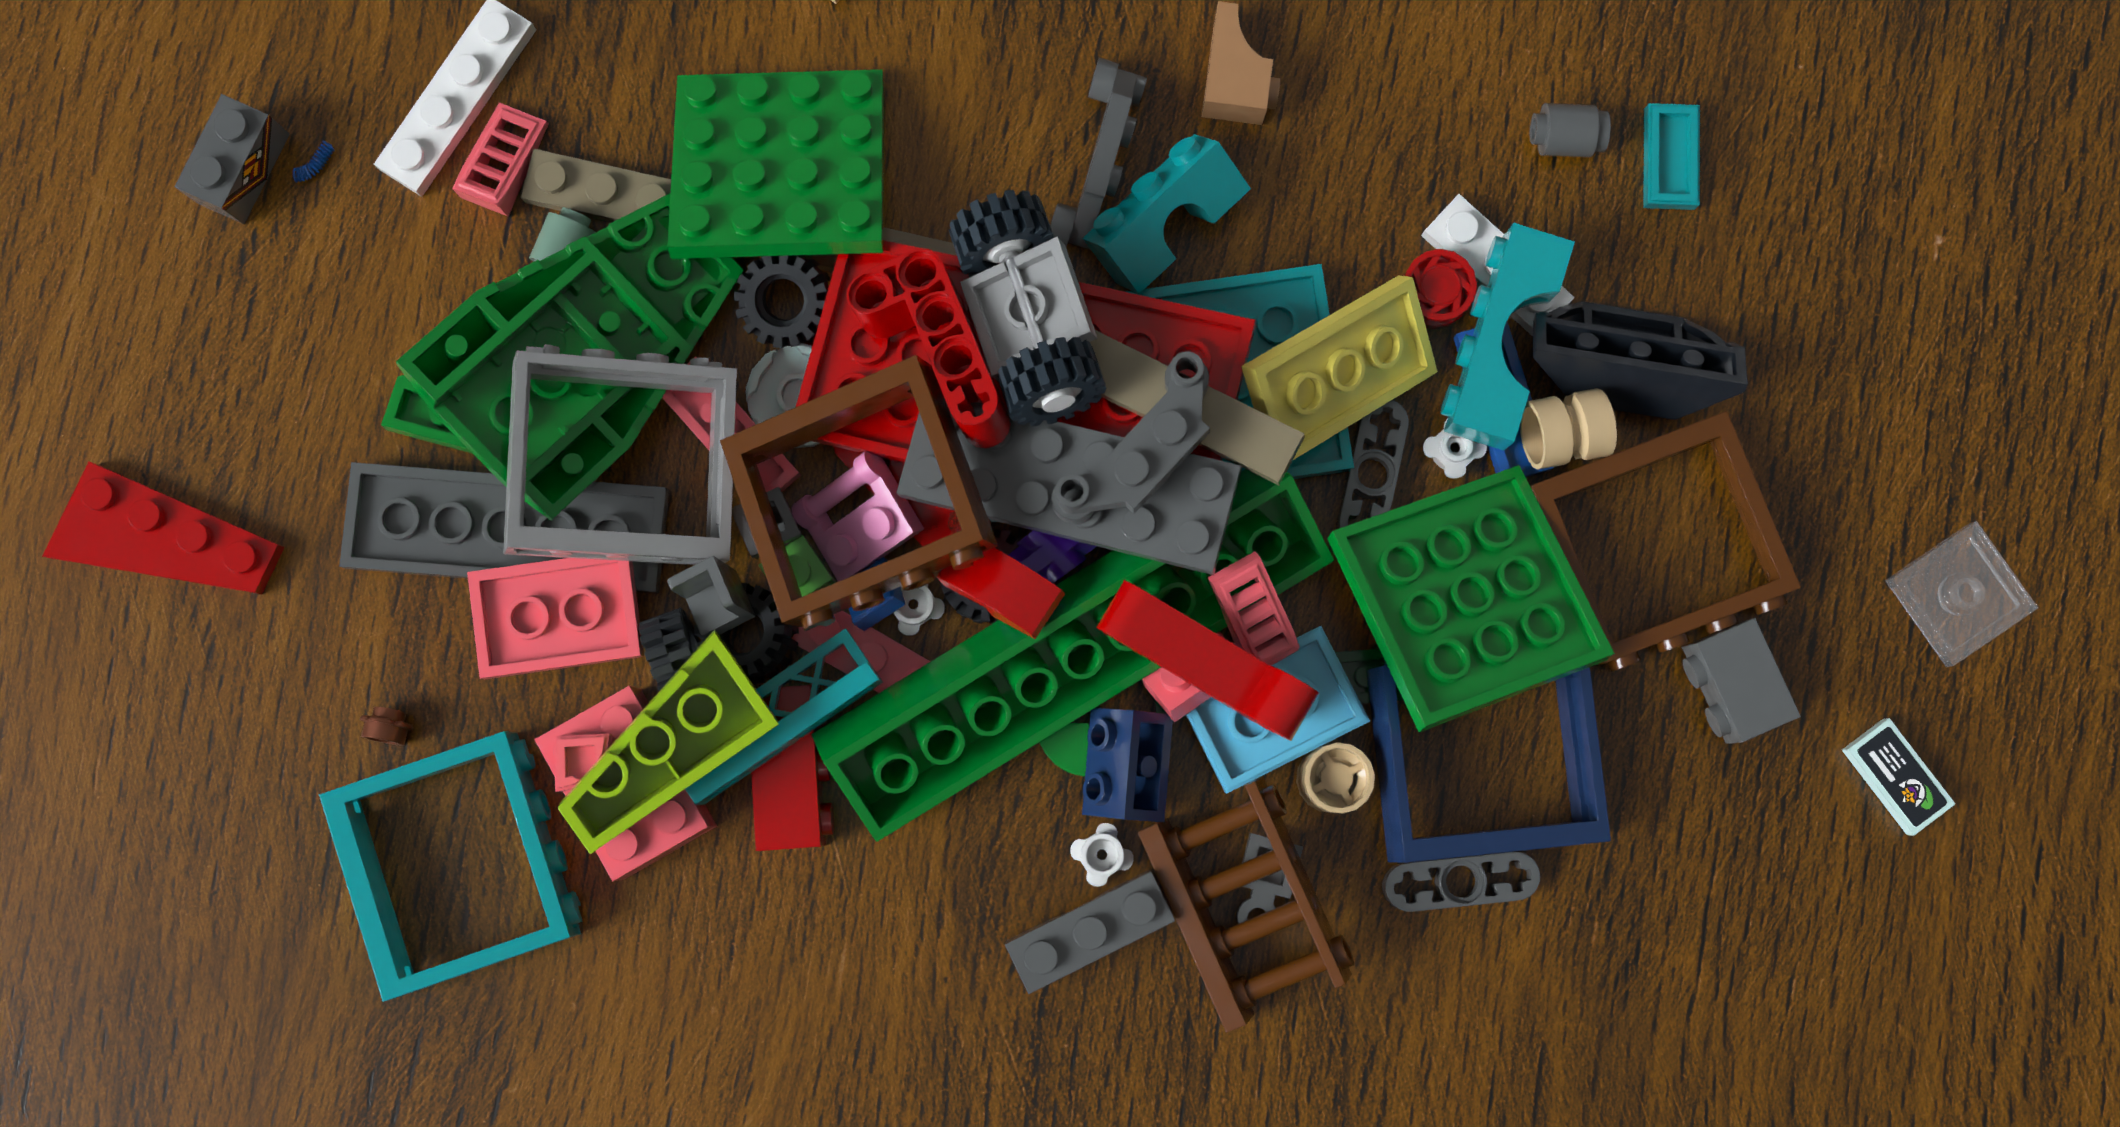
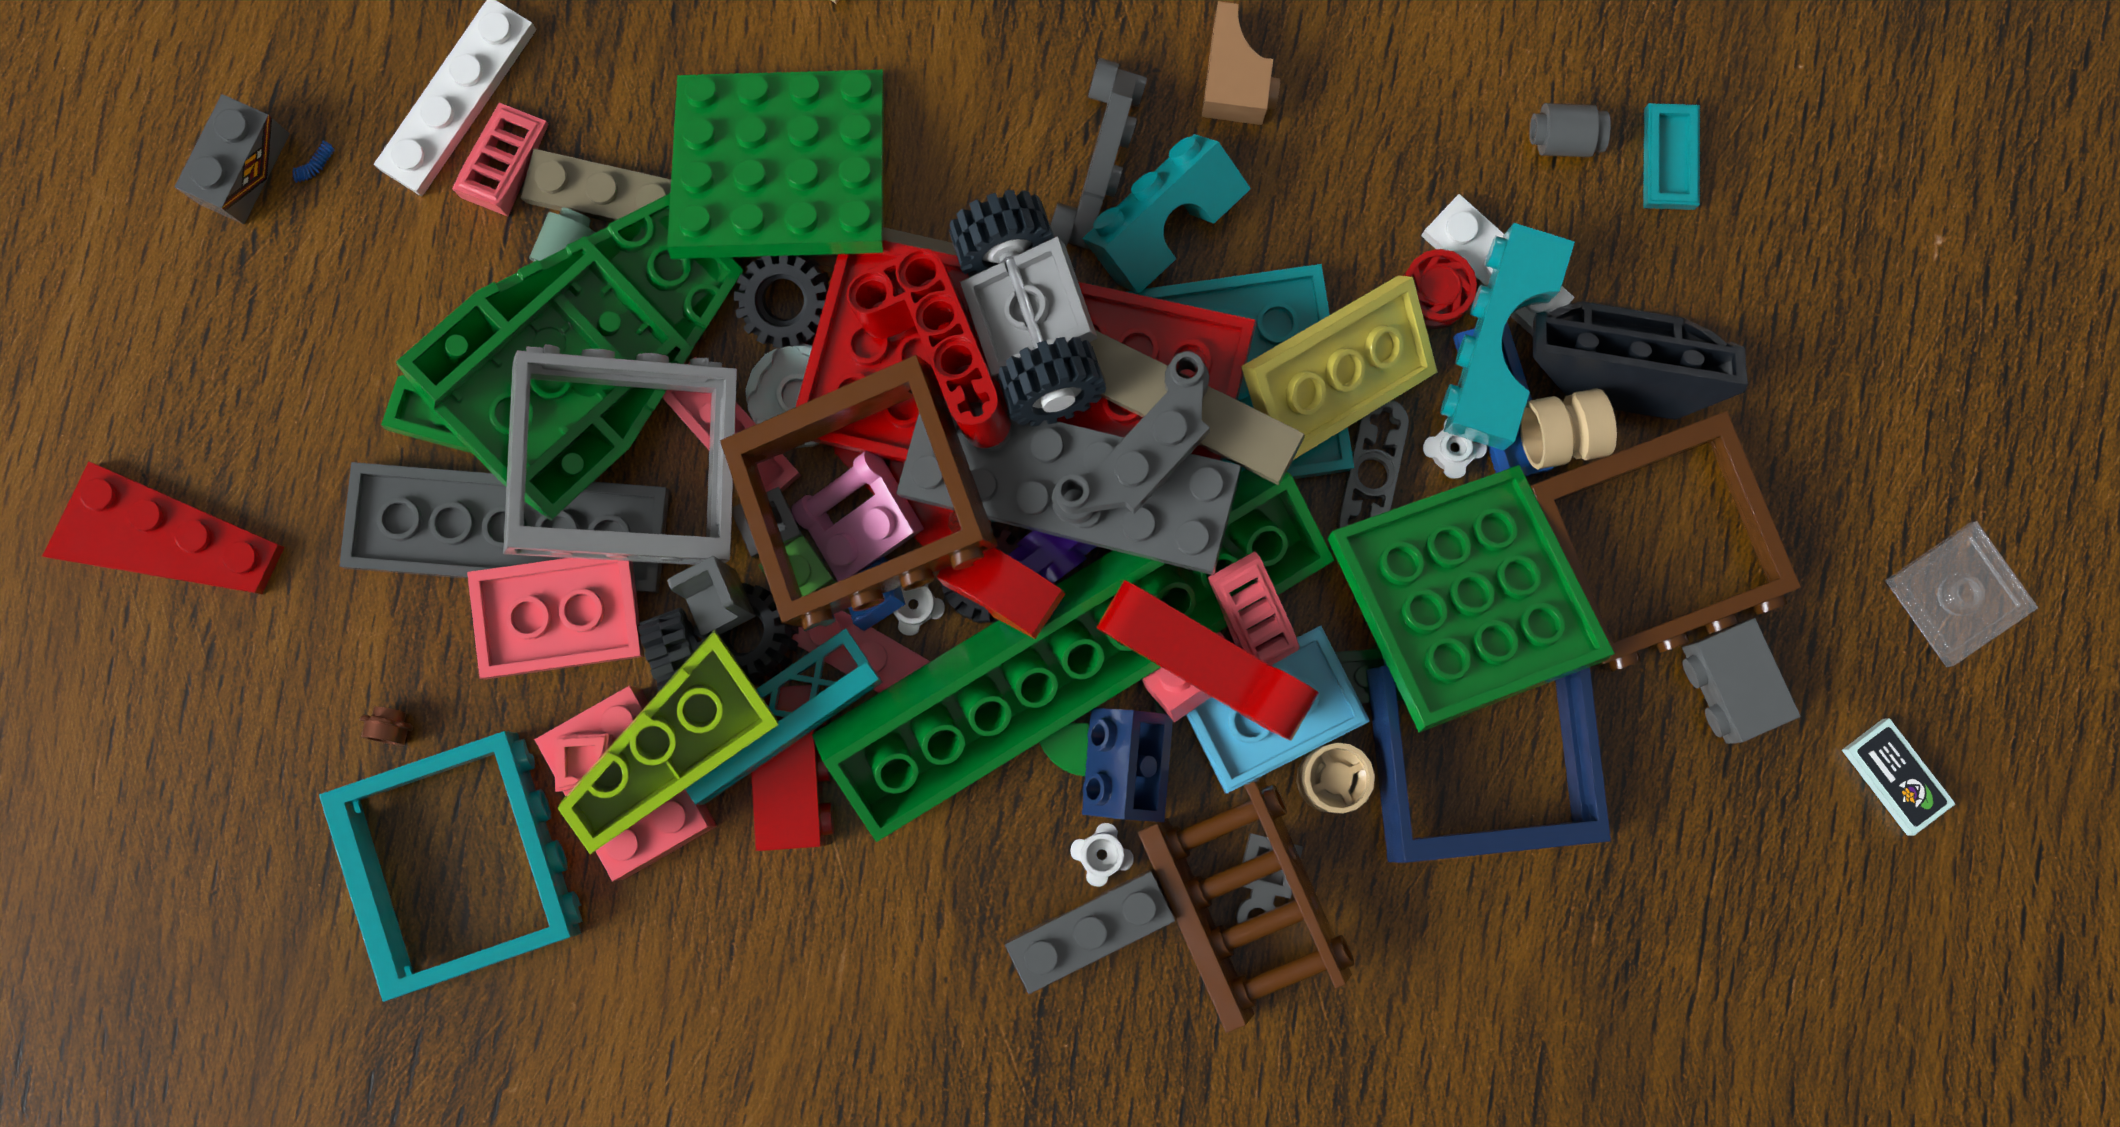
(1497, 863): dark grey beam -> none

